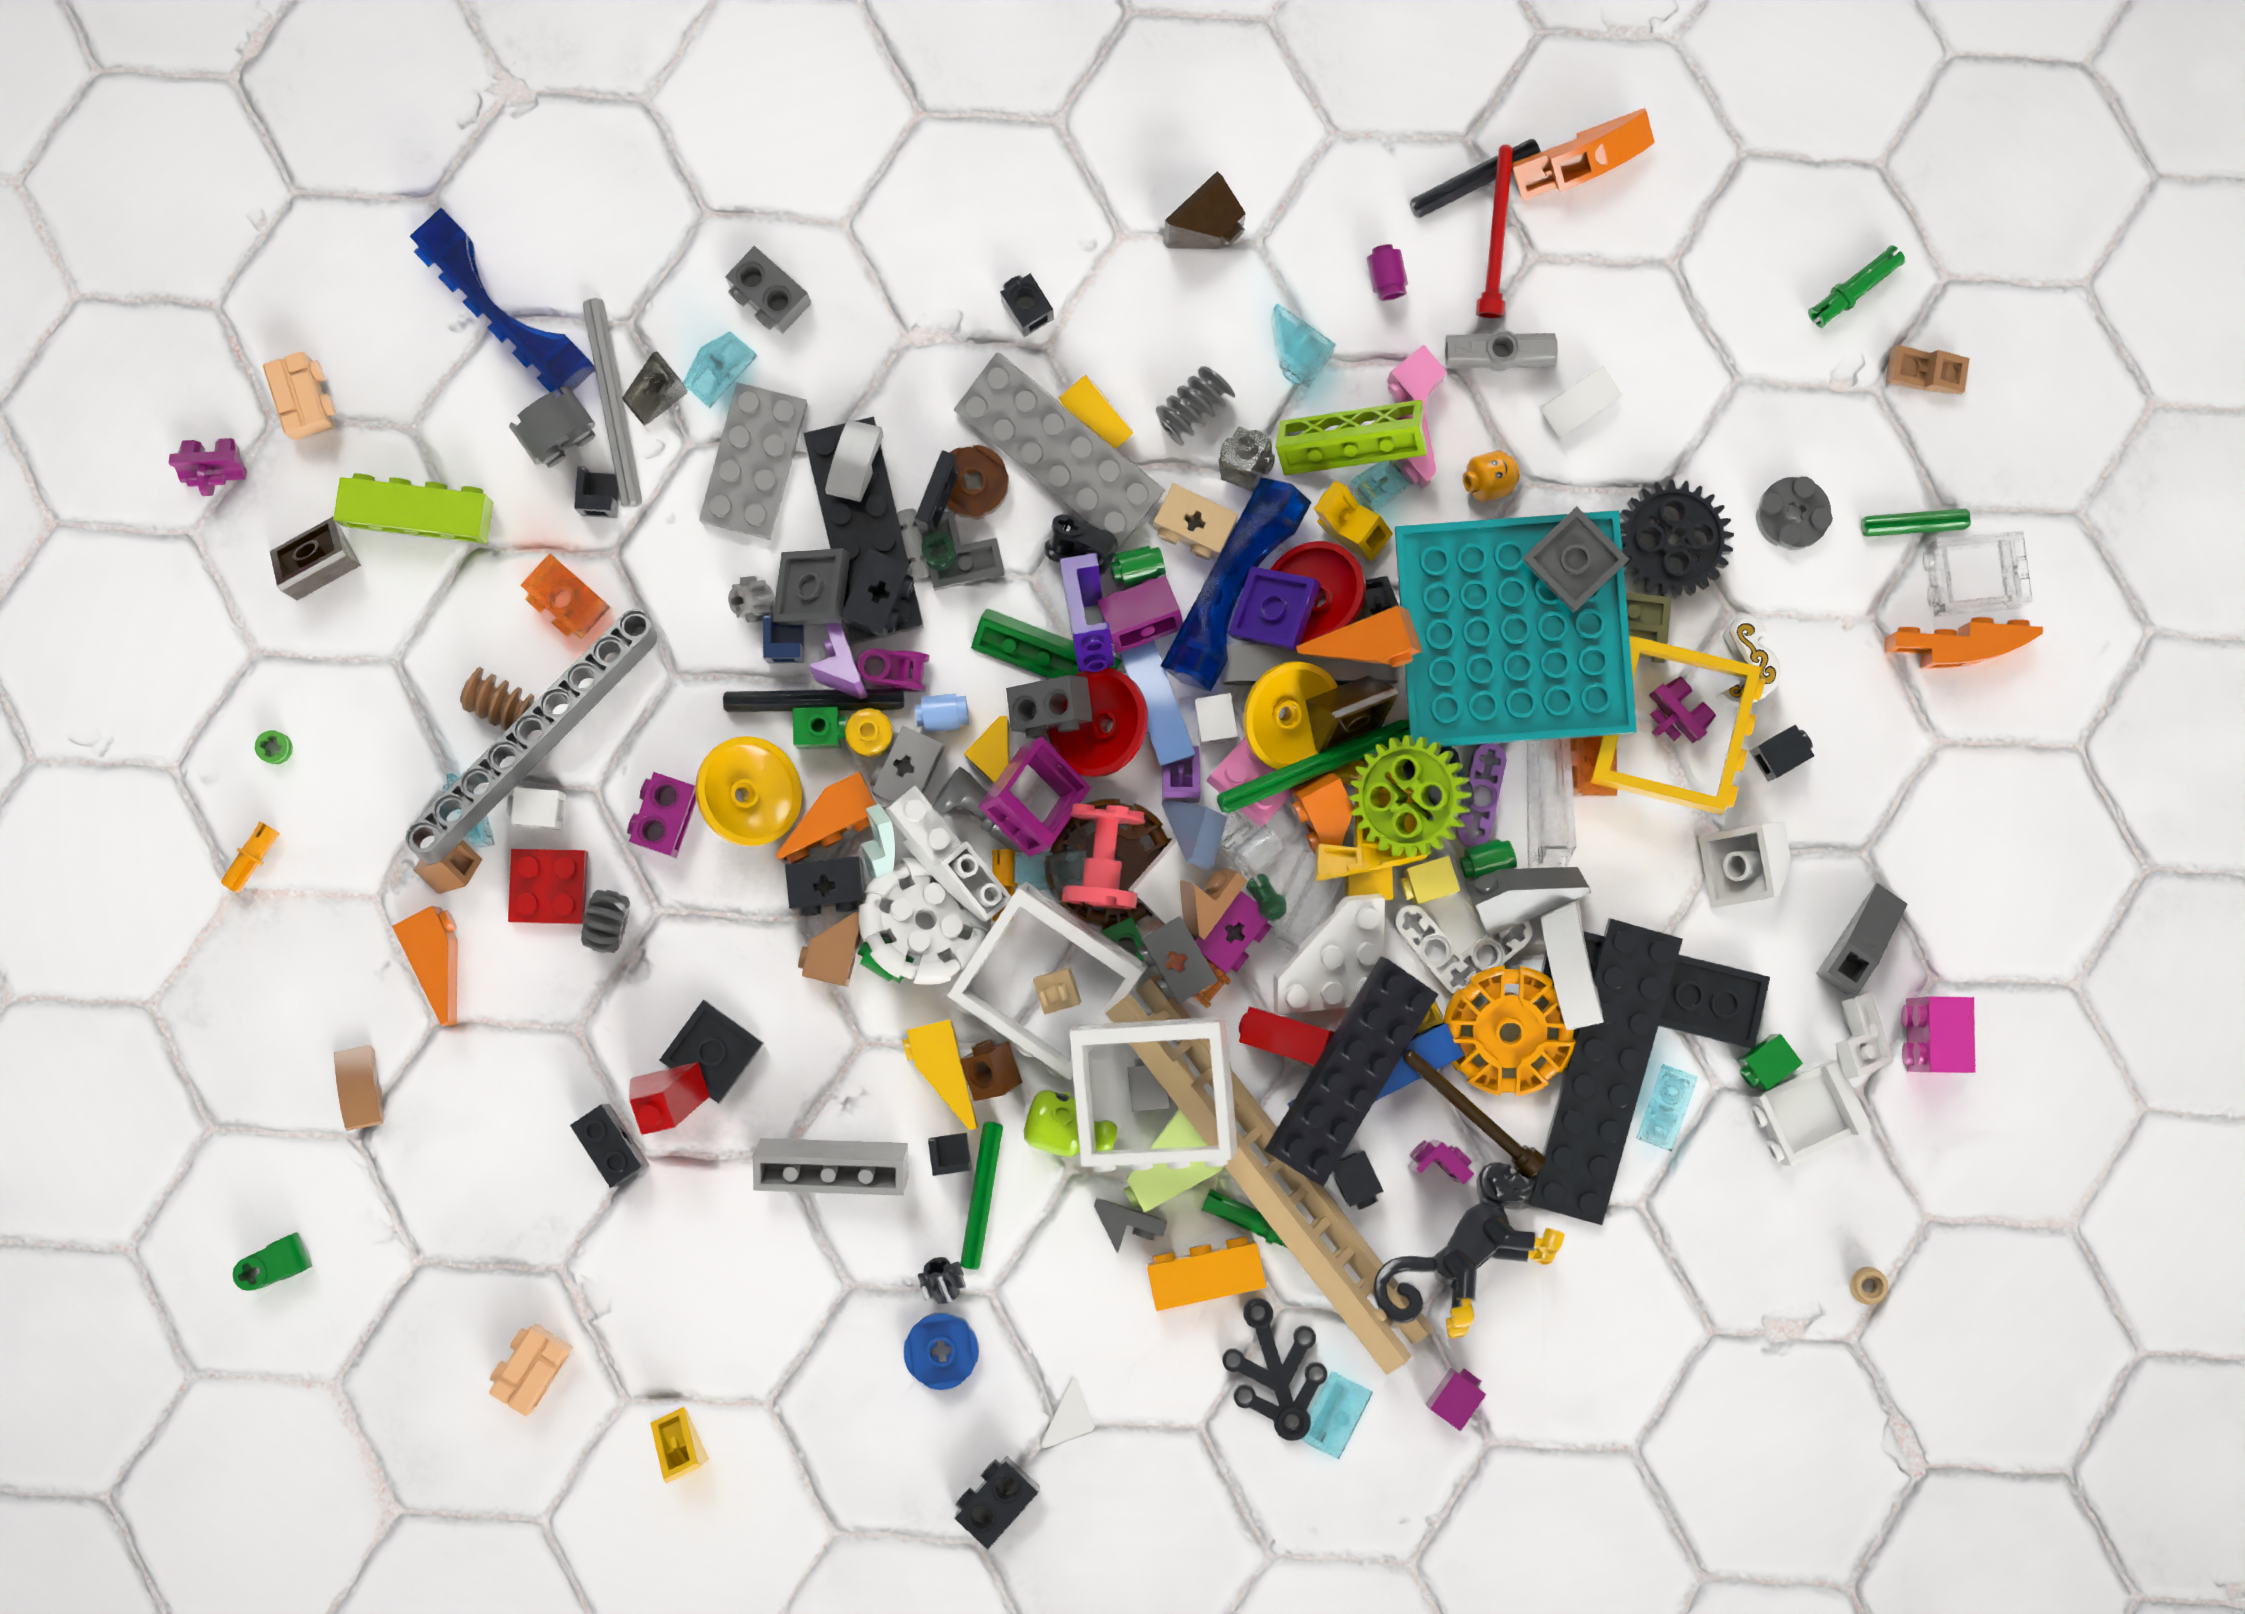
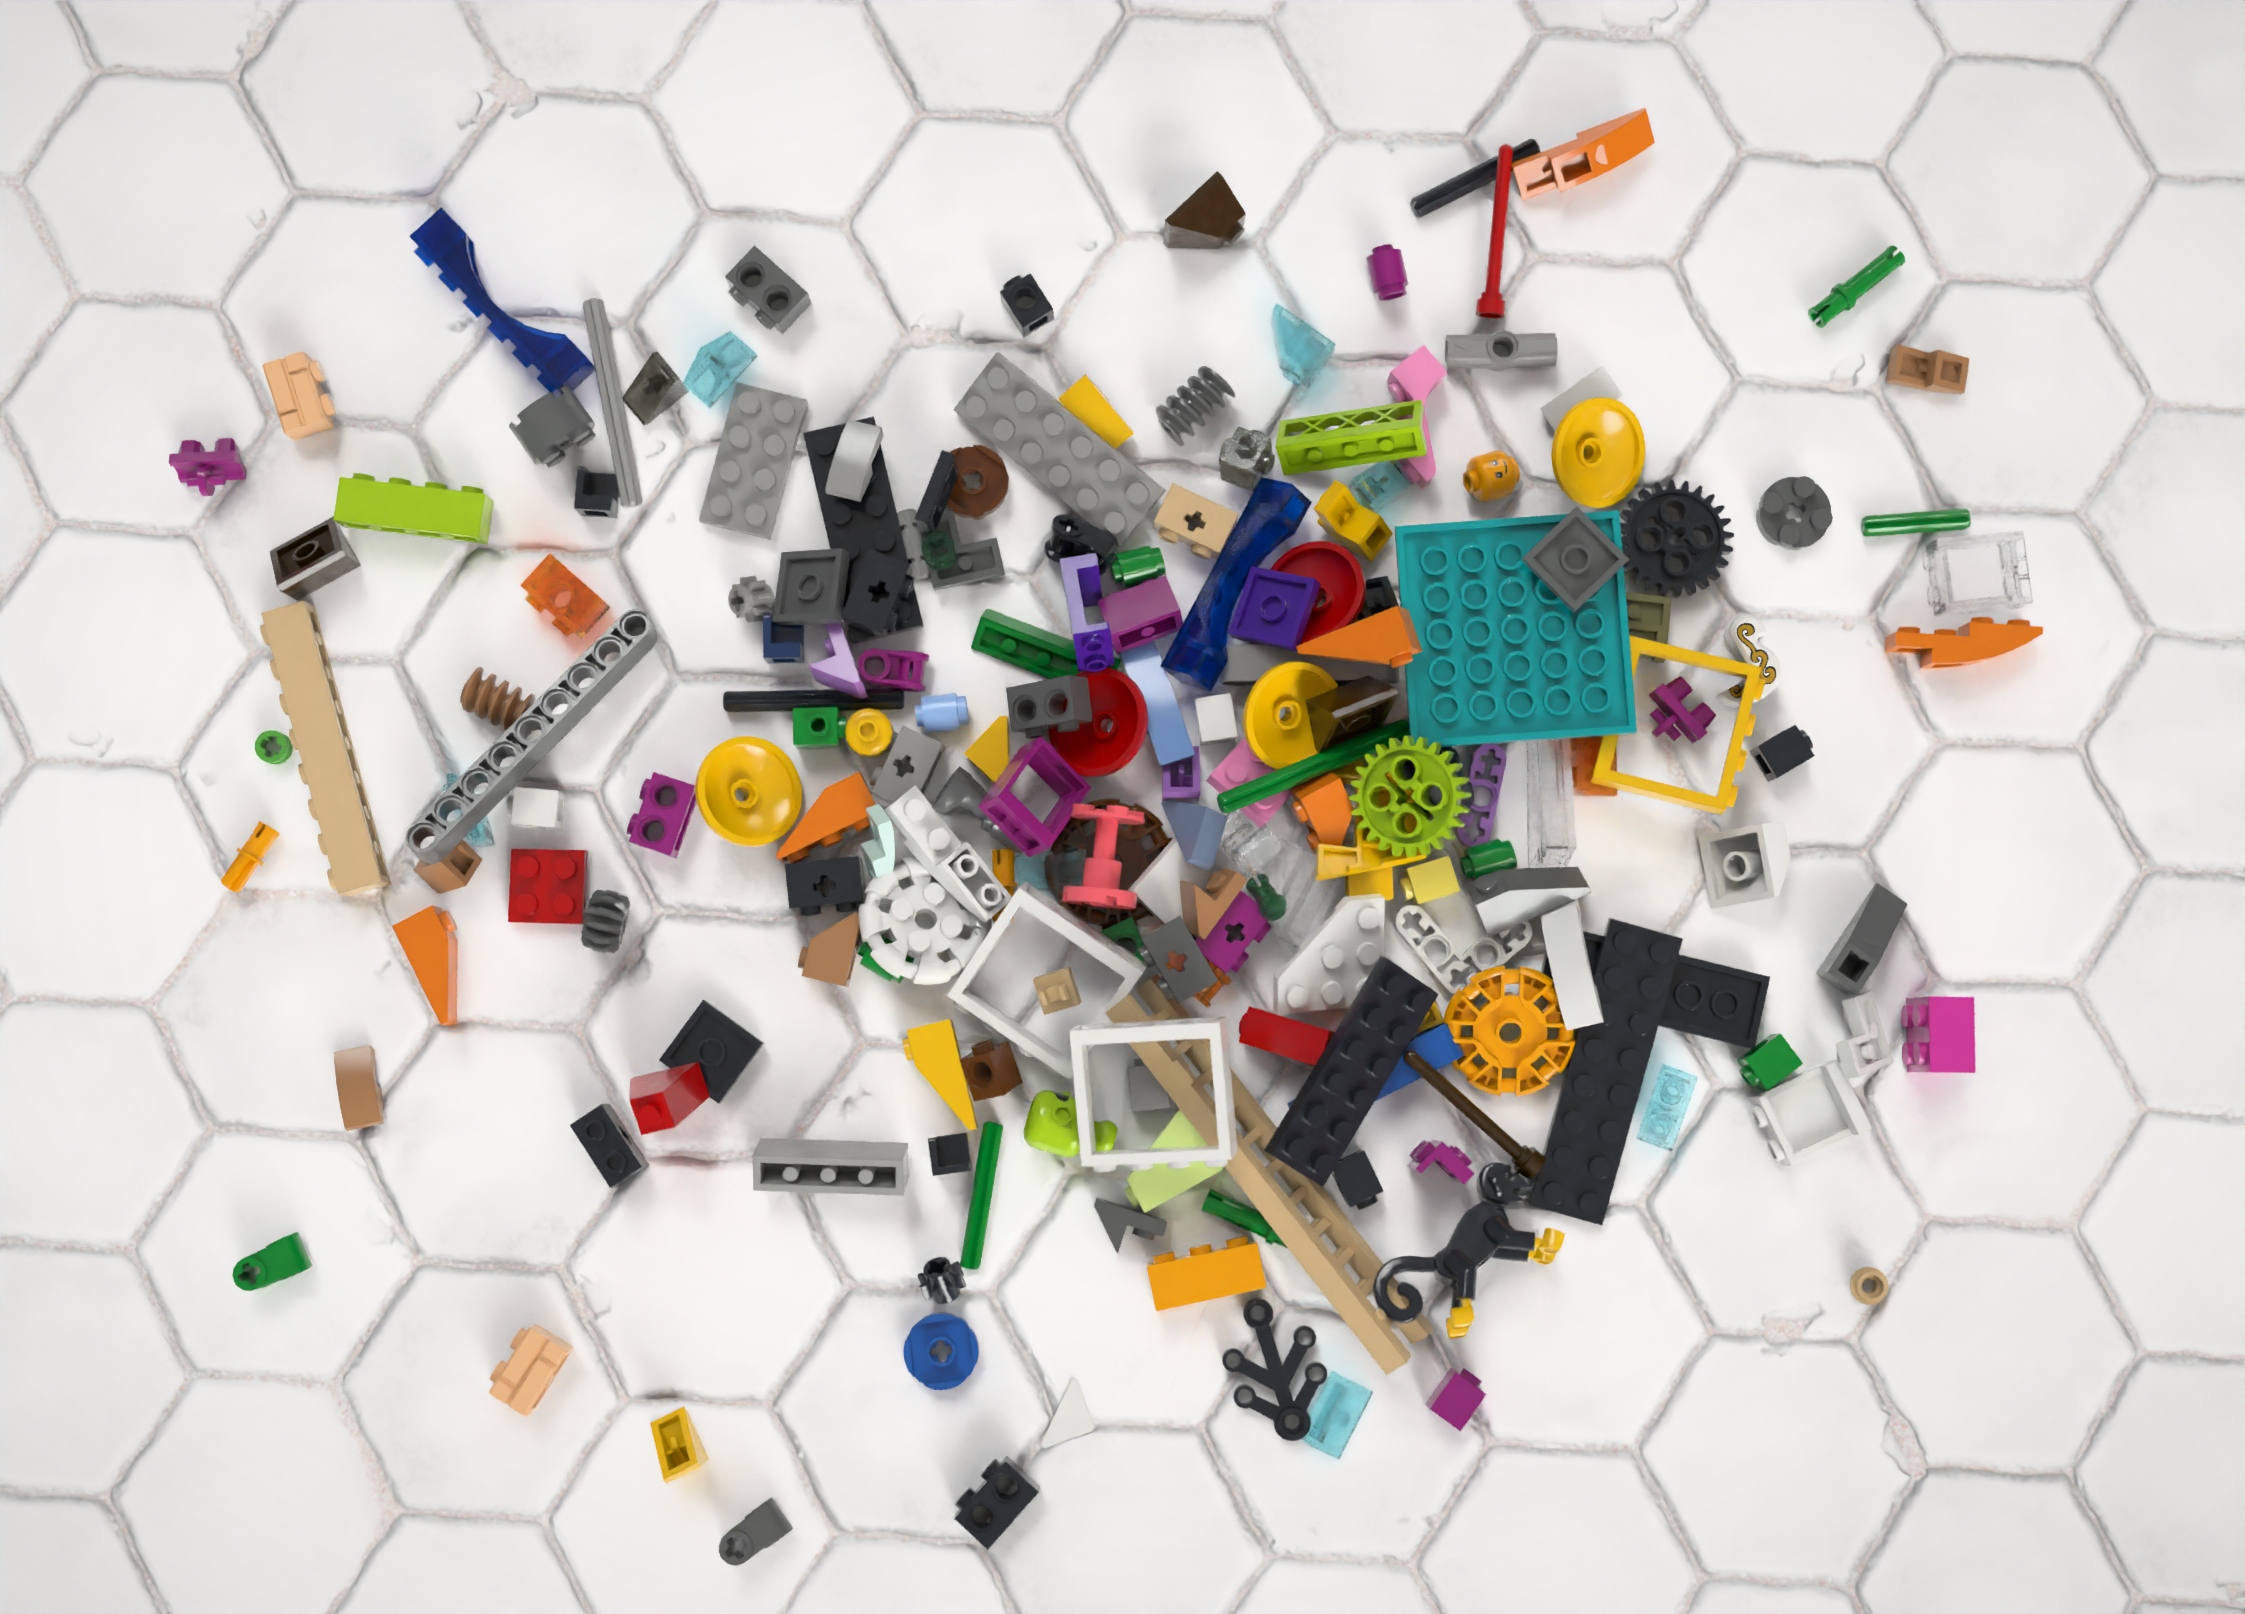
(325, 749): none -> tan brick
(758, 1530): none -> dark grey piece
(1612, 452): none -> yellow dish

